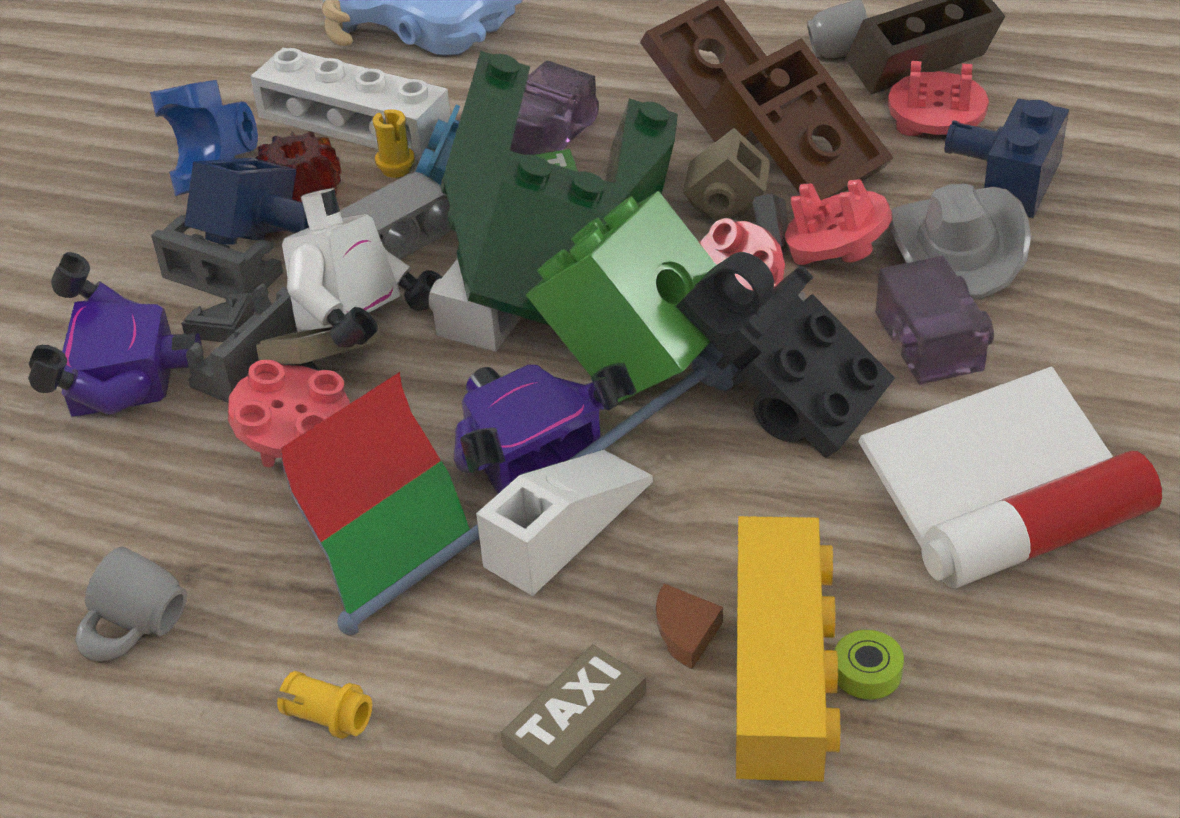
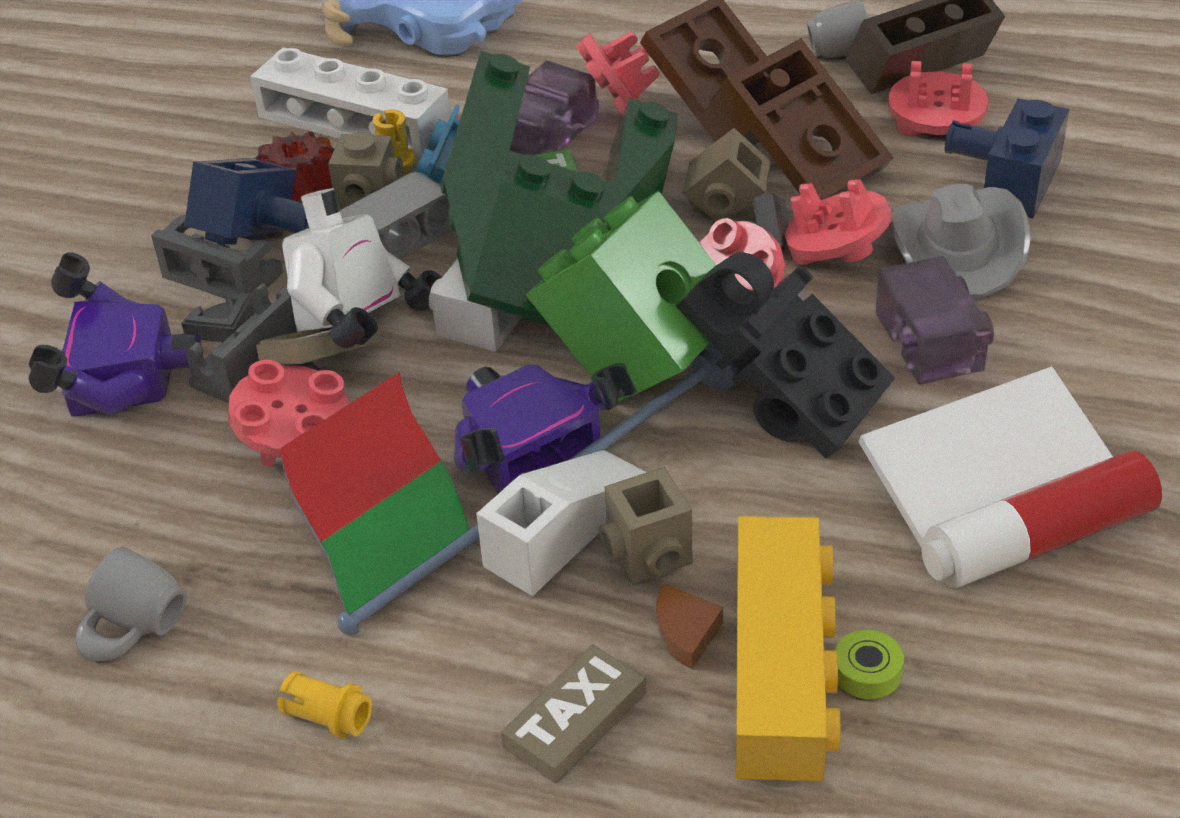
(204, 127): blue piece -> none
(362, 166): none -> dark tan brick
(618, 67): none -> coral plate
(647, 525): none -> dark tan brick

